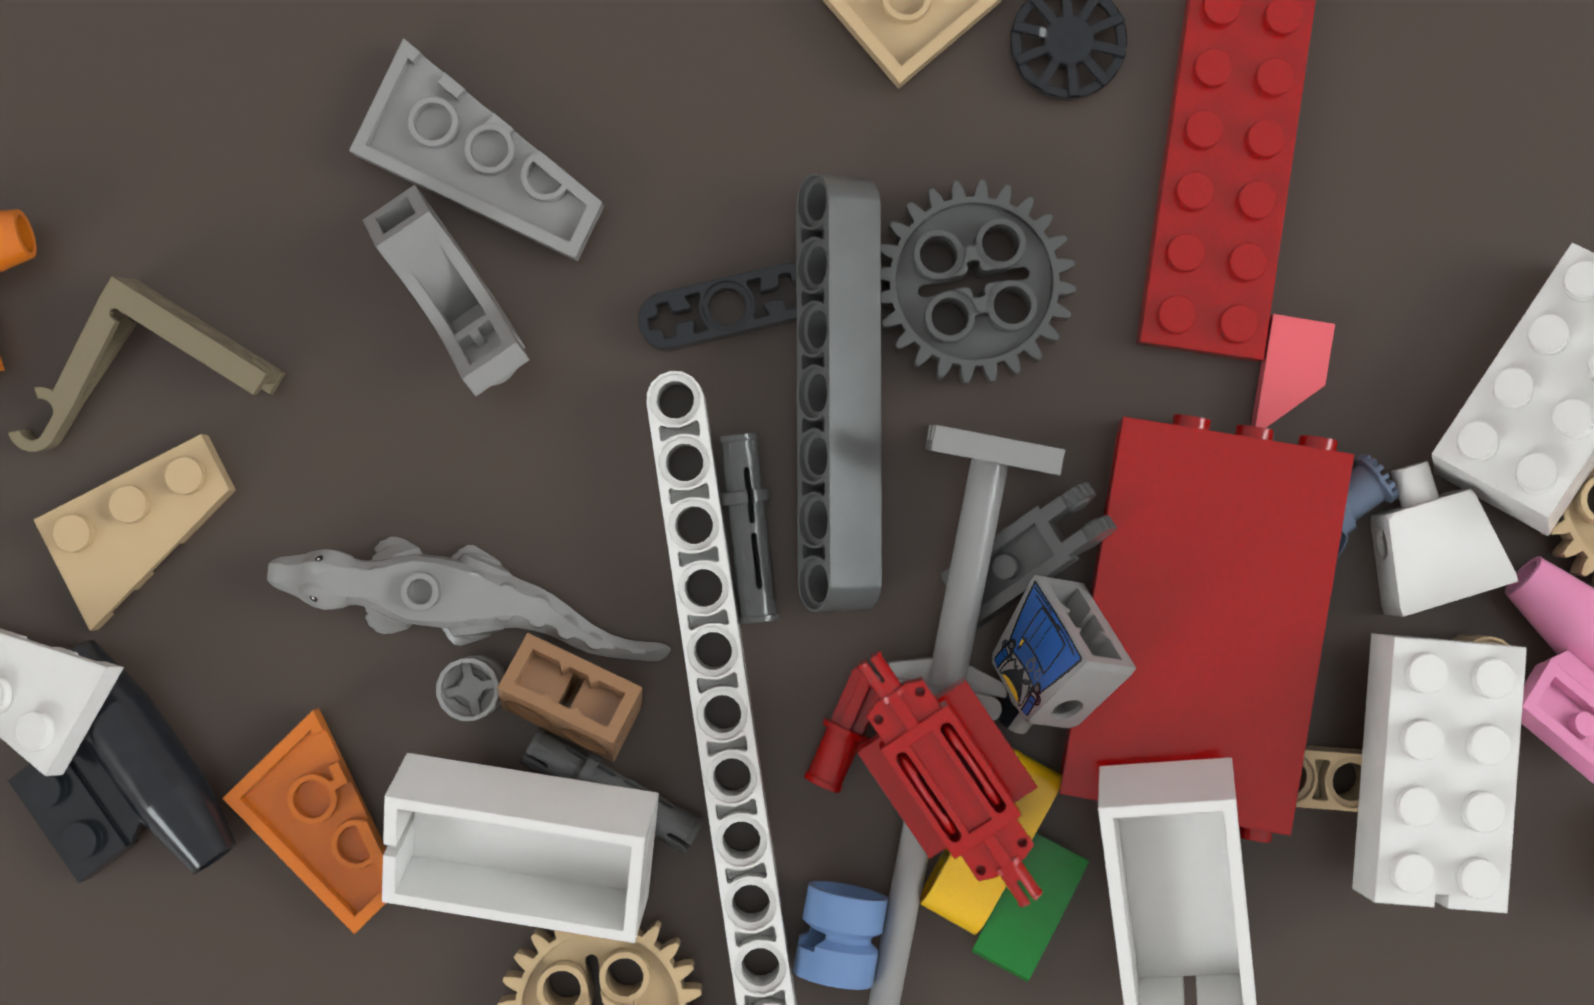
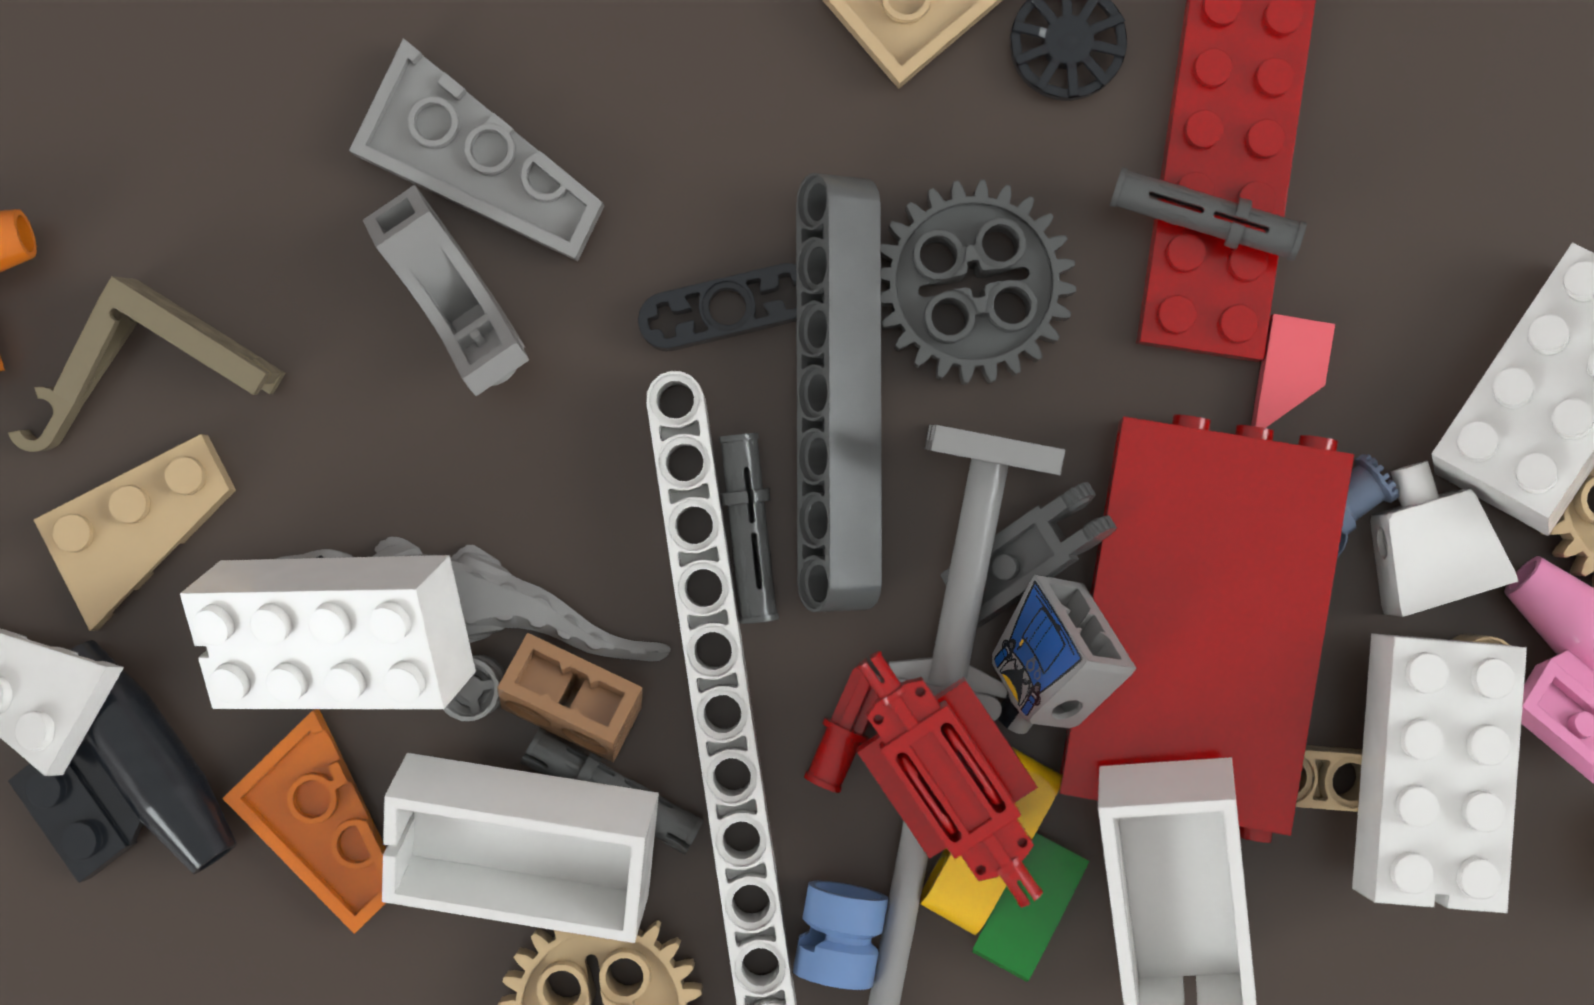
(330, 633): none -> white piece
(1280, 237): none -> dark grey pin

